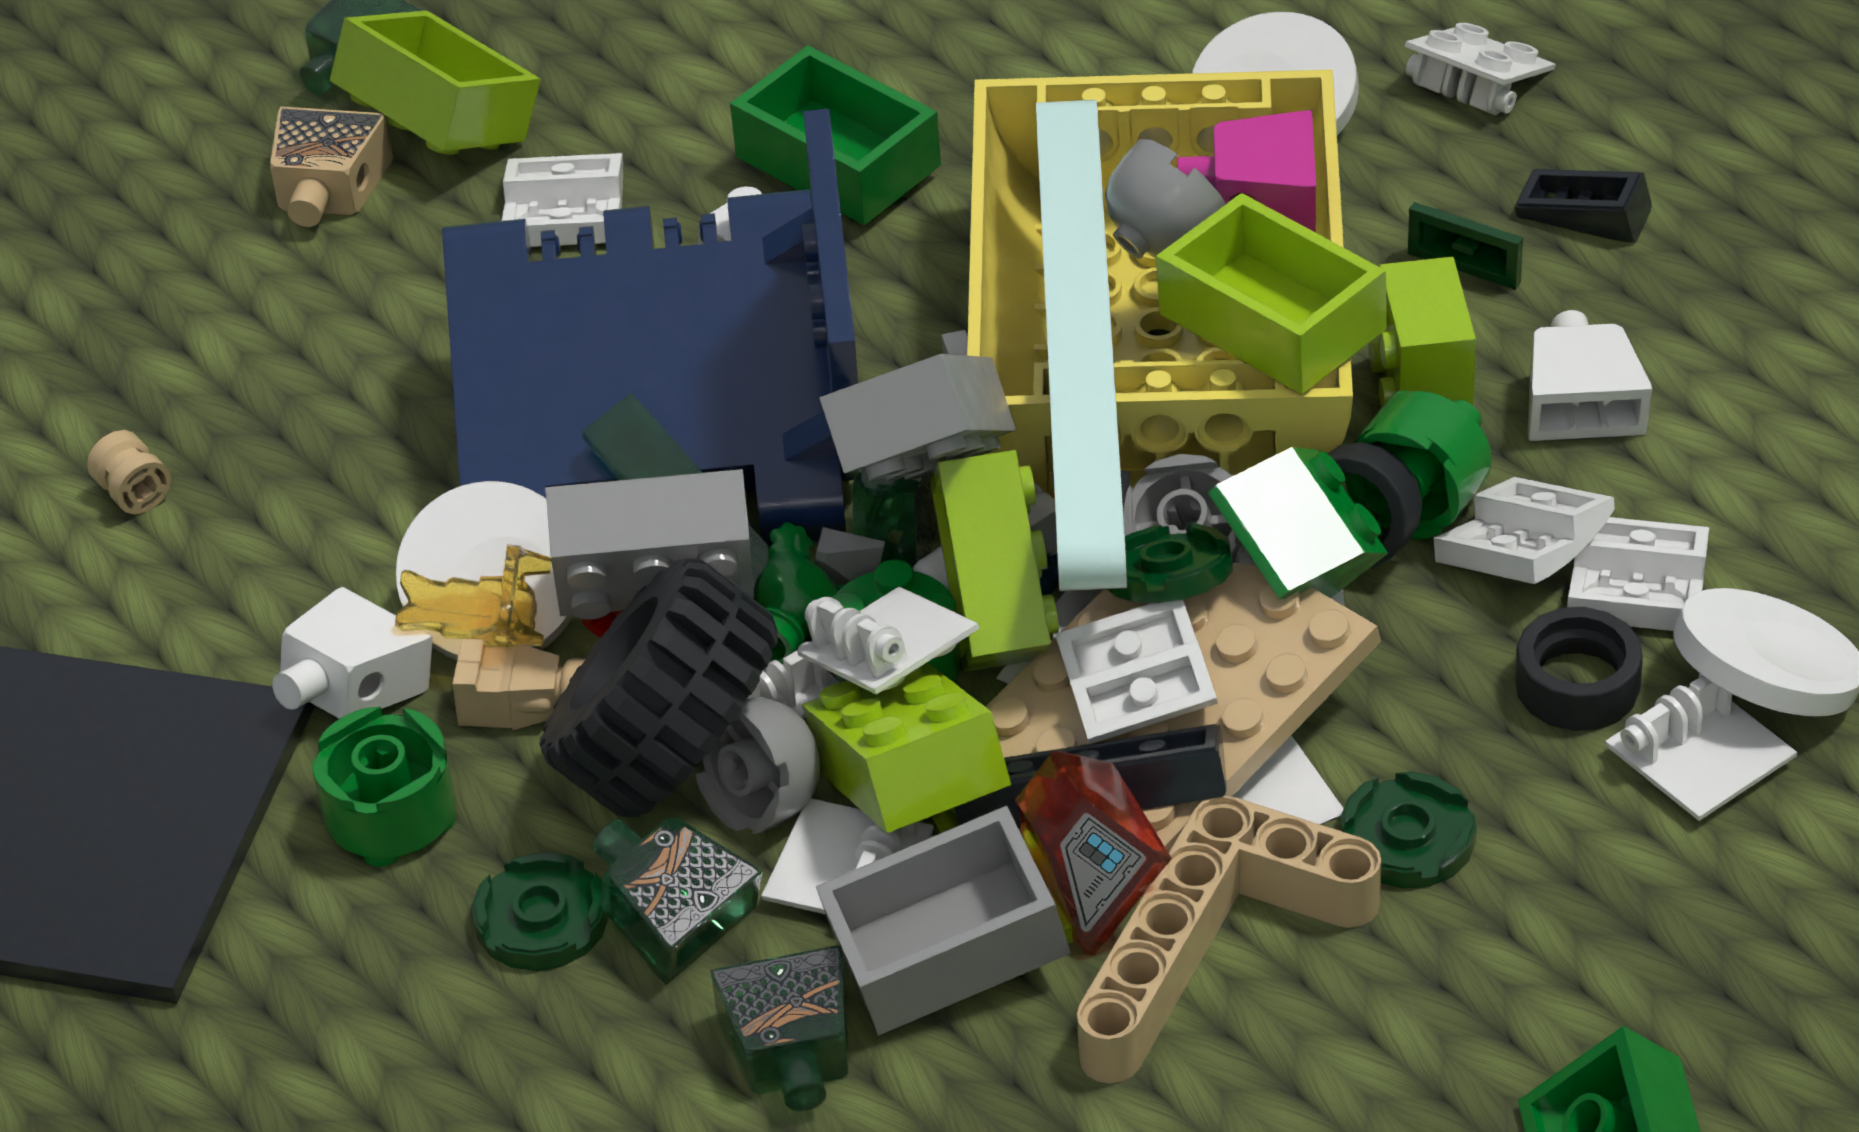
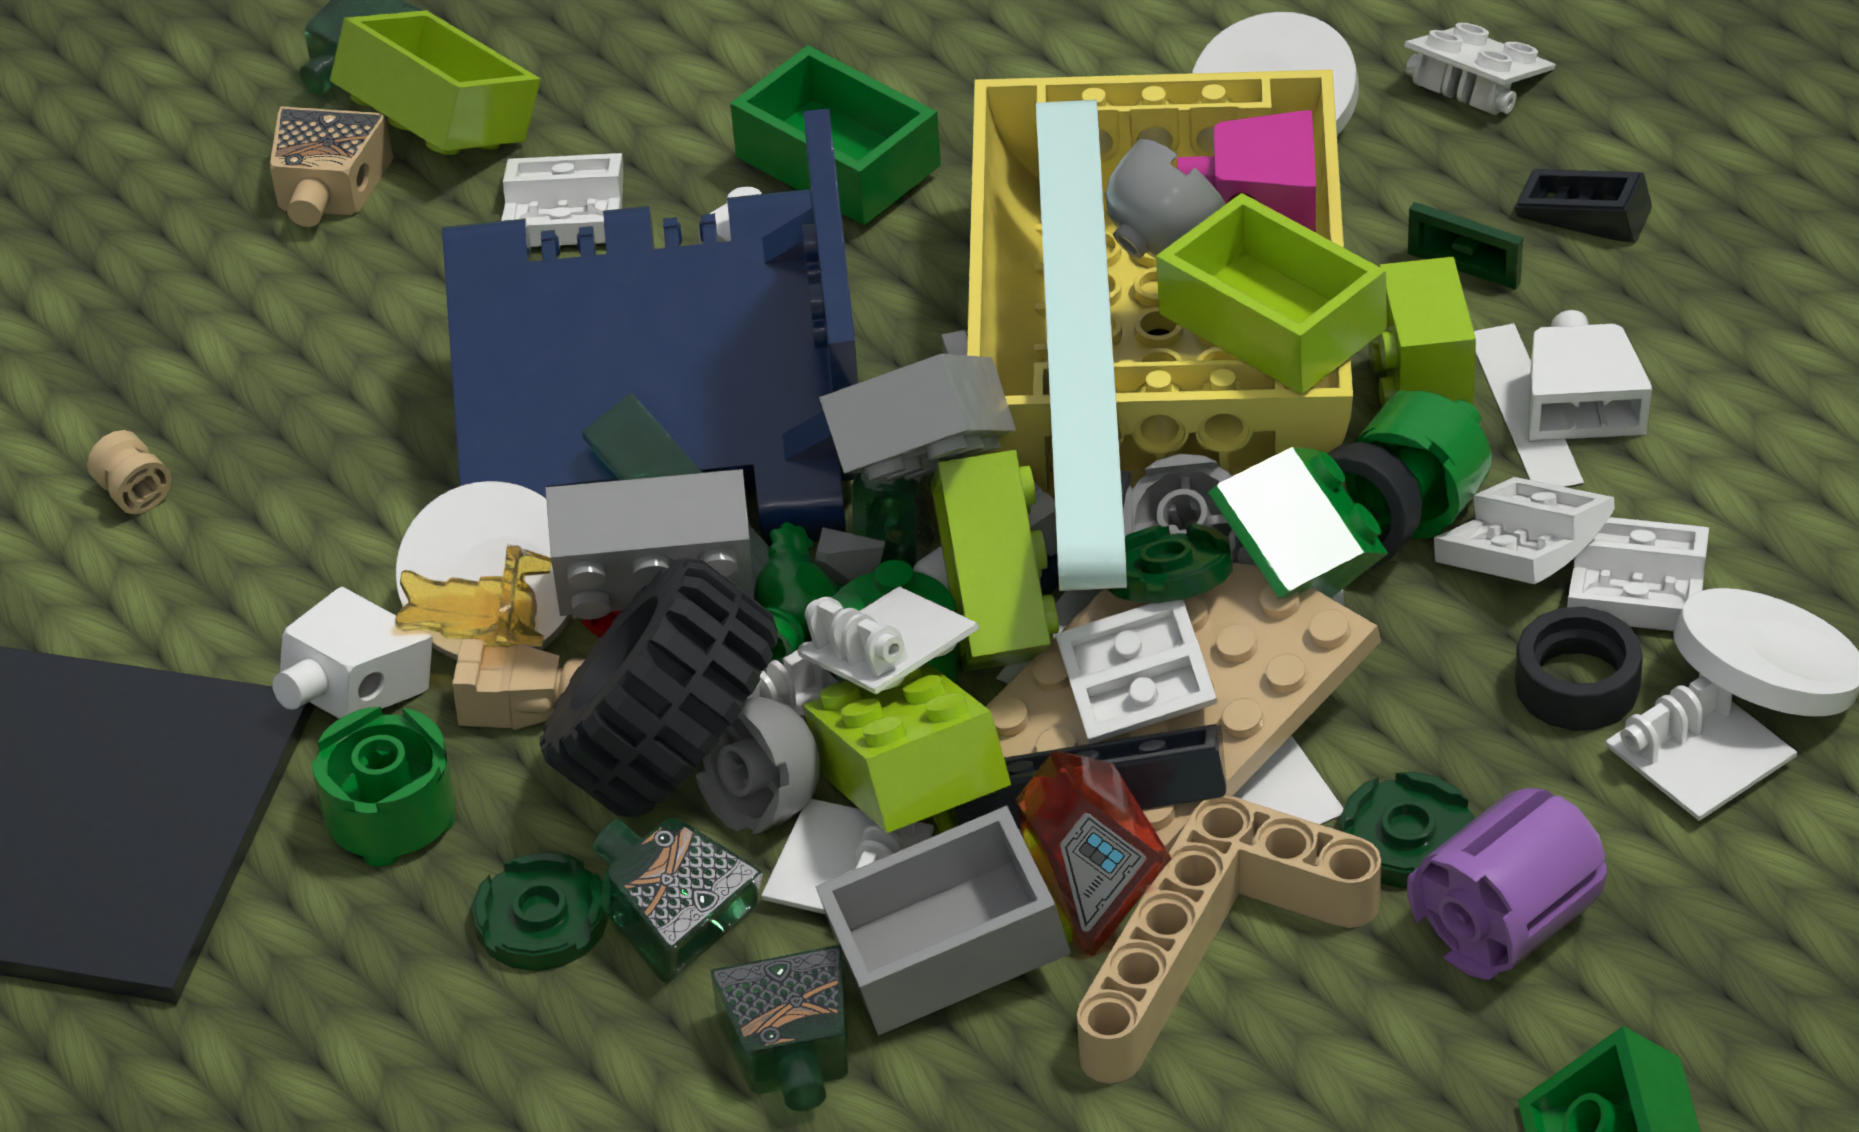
(1508, 375): none -> white sticker
(1509, 880): none -> medium lavender cylinder

